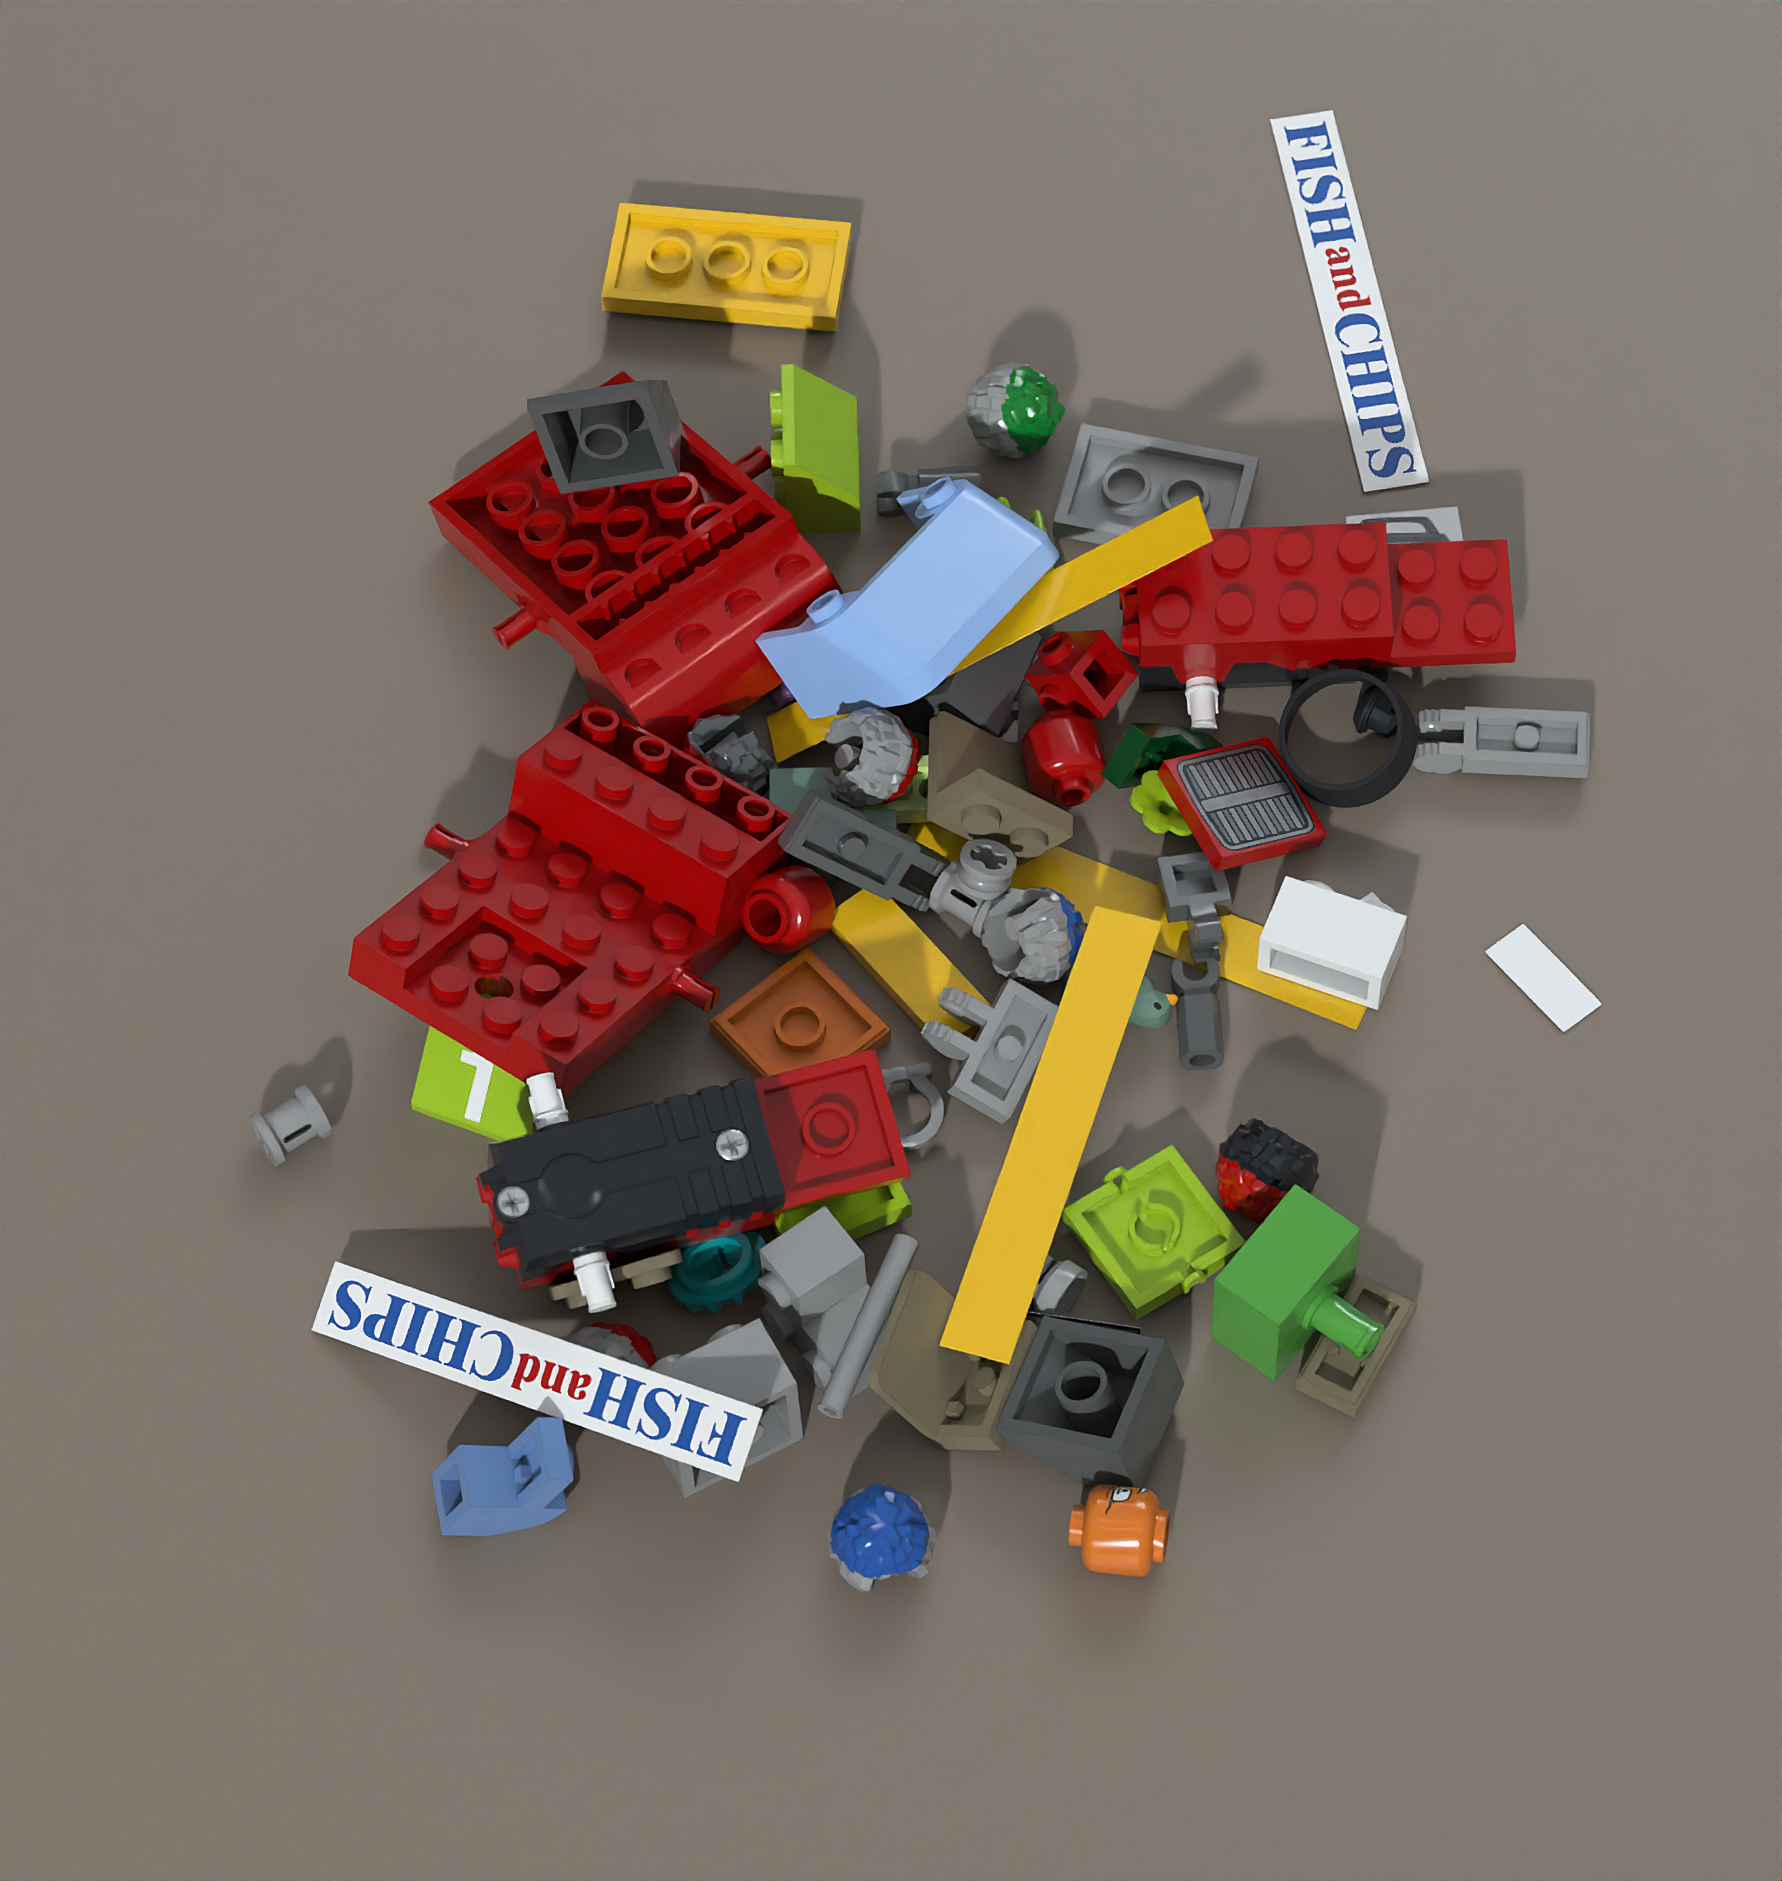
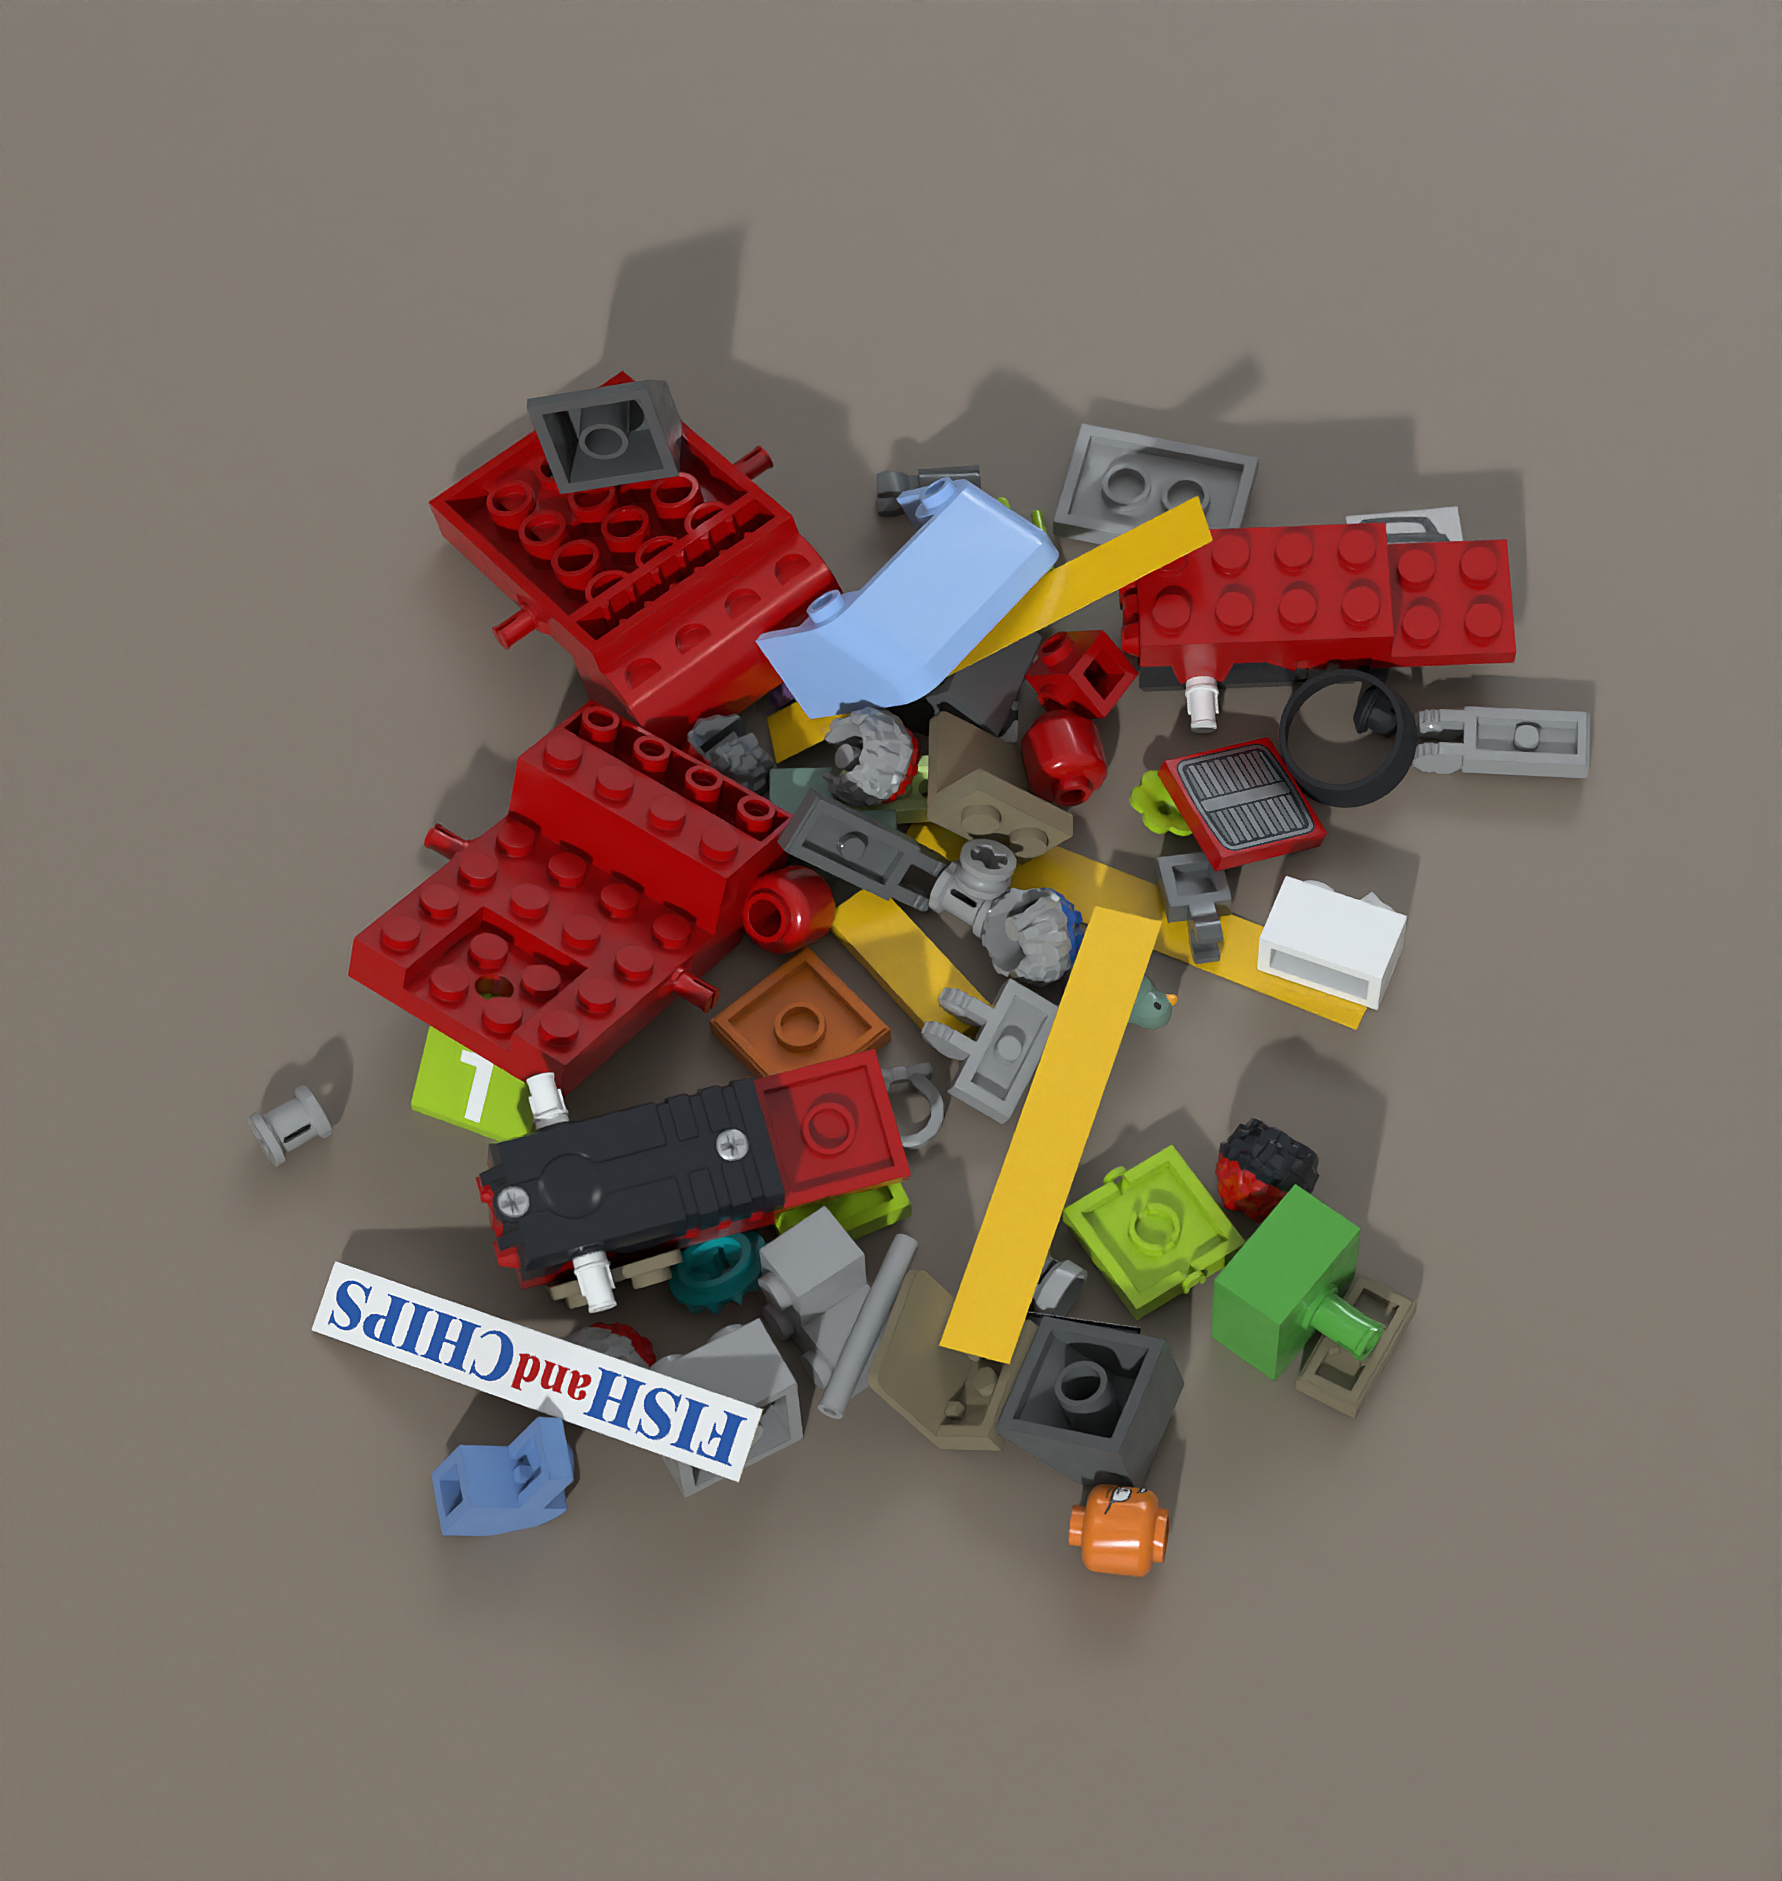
(727, 267): yellow plate -> none
(815, 453): lime slope -> none
(880, 1536): blue piece -> none
(1013, 410): piece -> none
(1147, 747): dark green slope -> none
(1198, 1017): dark grey bar -> none
(1349, 302): white sticker -> none
(1543, 977): white sticker -> none

